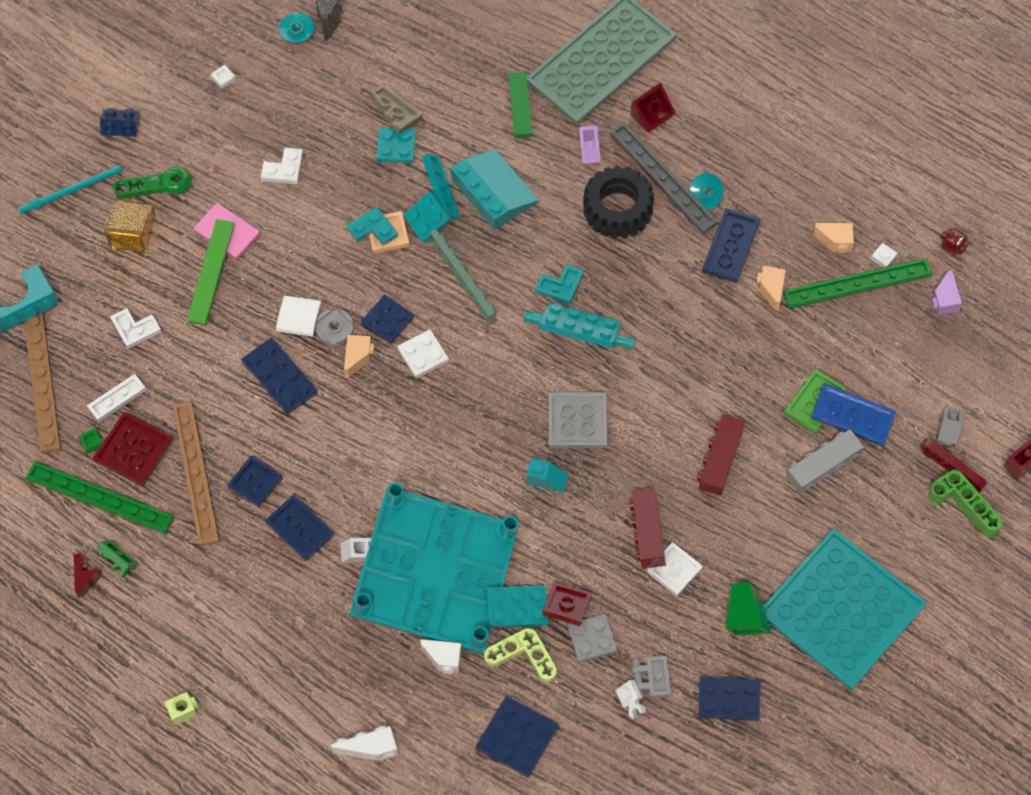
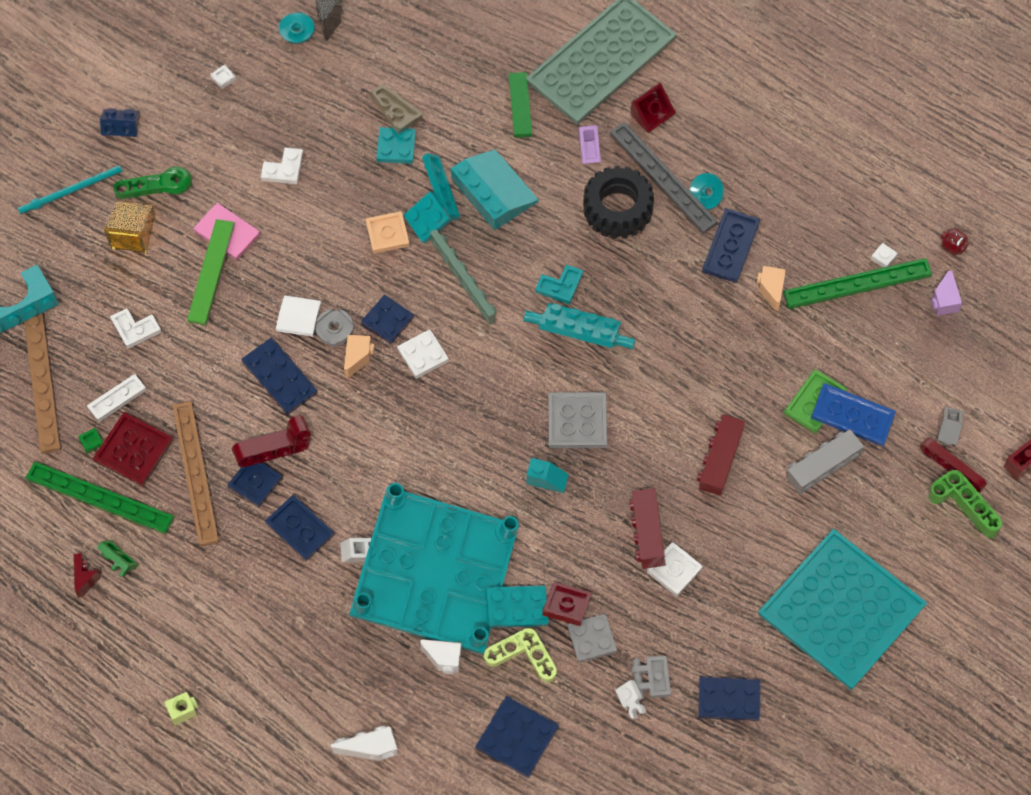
(274, 445): none -> dark red beam
(374, 223): teal plate -> none
(746, 611): green slope -> none
(835, 236): light nougat slope -> none

